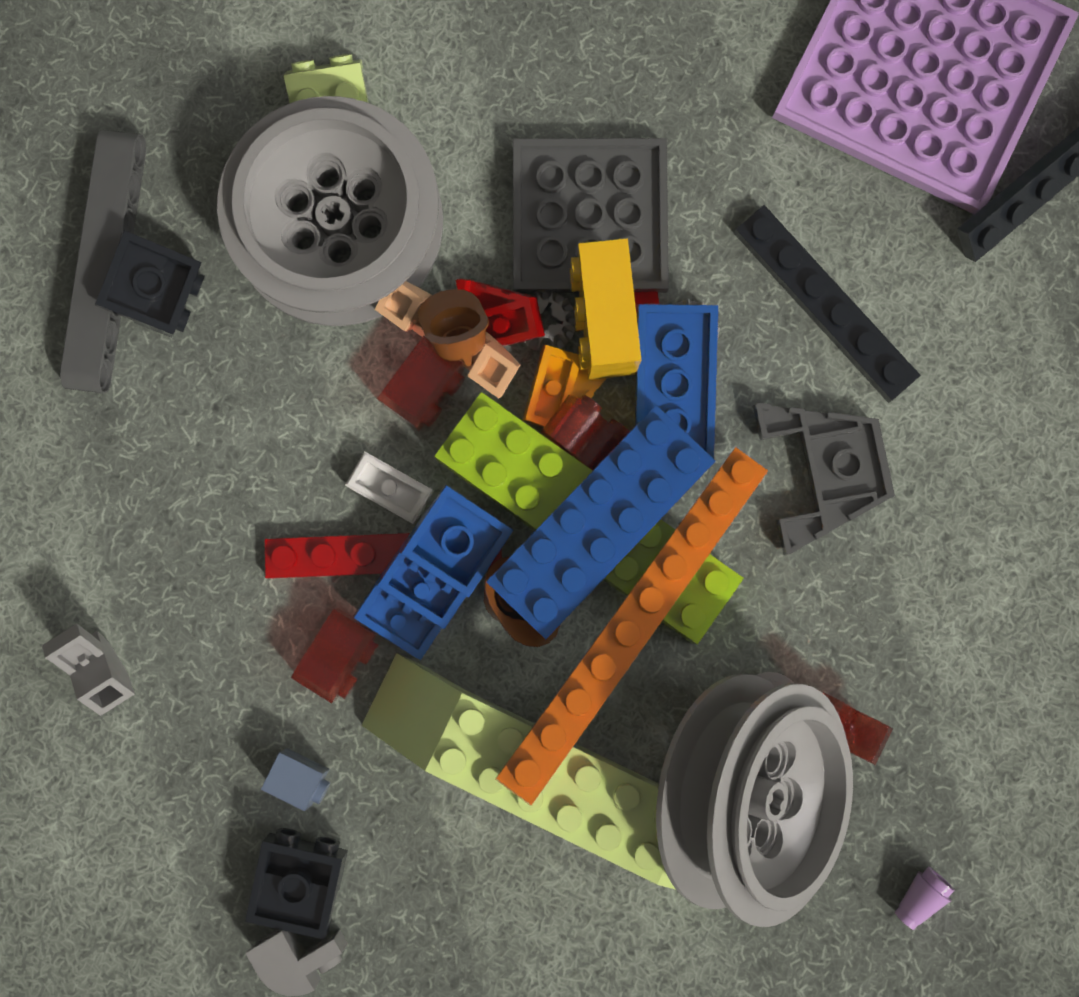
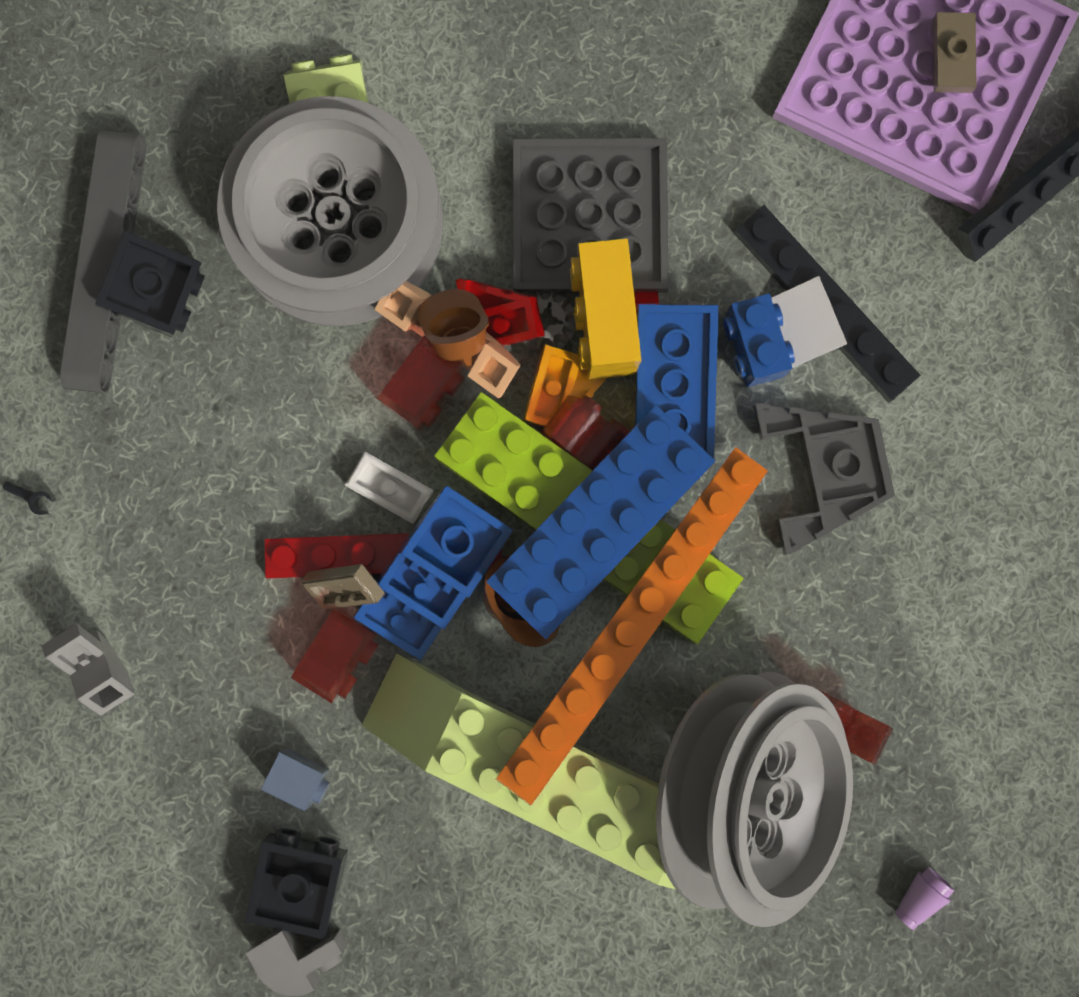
(29, 496): none -> black hand
(342, 587): none -> dark tan plate
(758, 340): none -> blue brick
(809, 321): none -> white sticker
(954, 52): none -> dark tan plate

